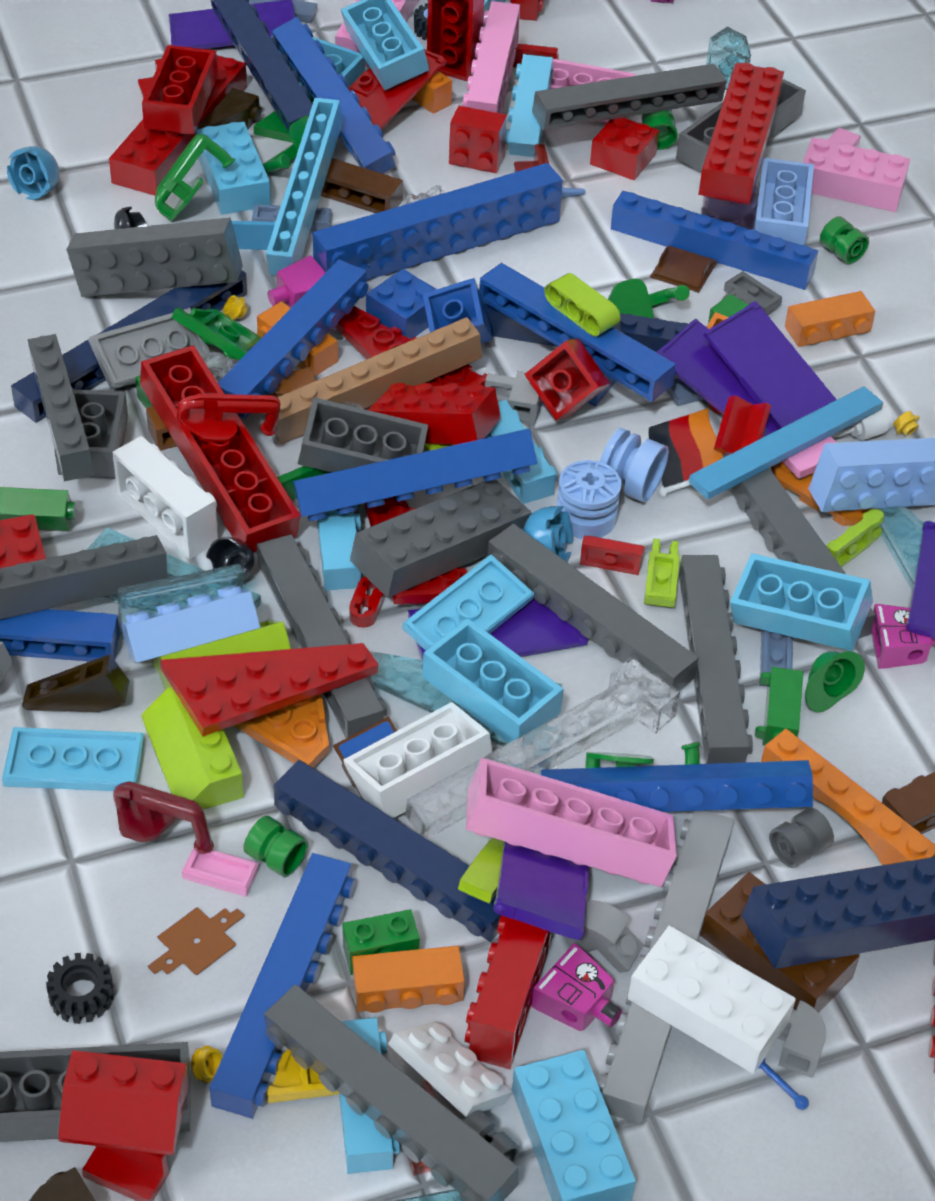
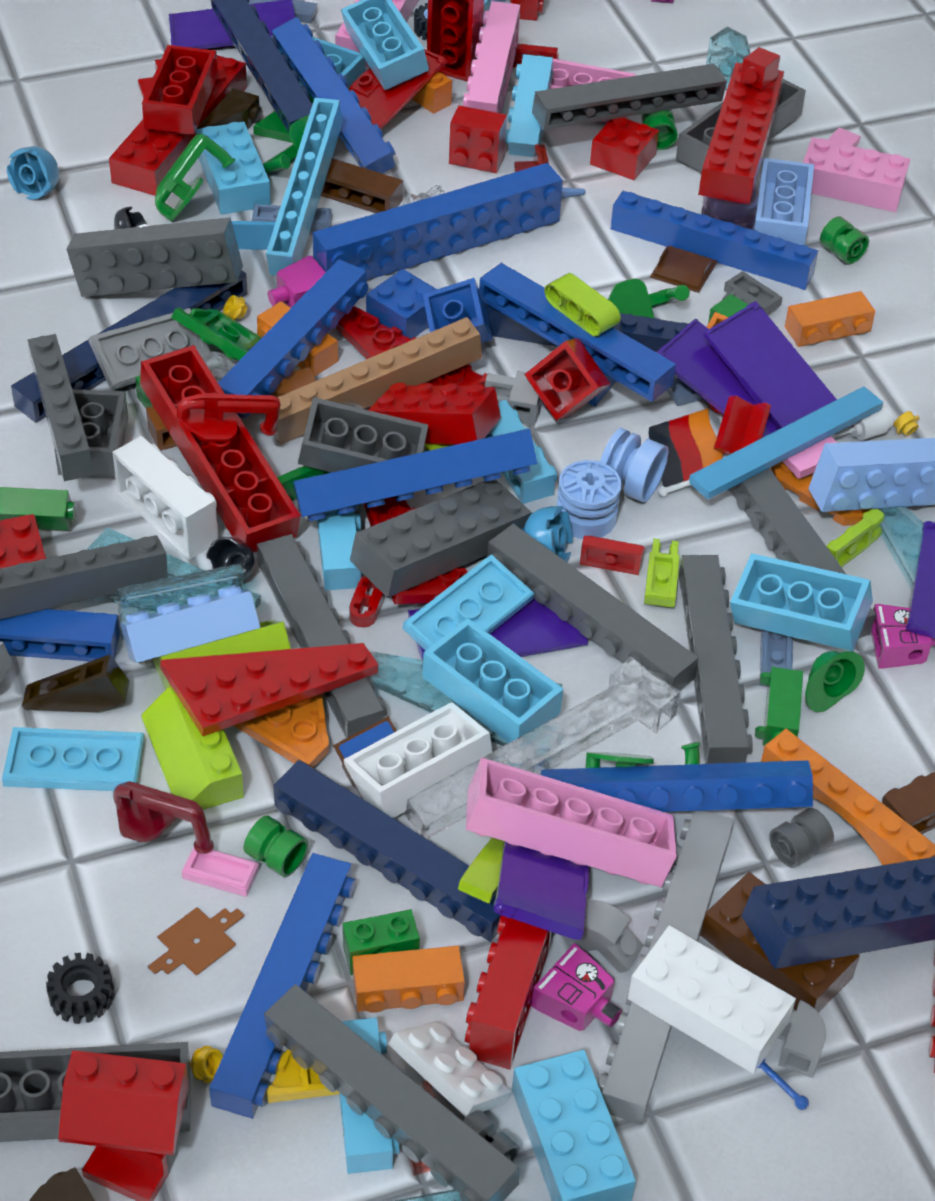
(760, 68): none -> red brick

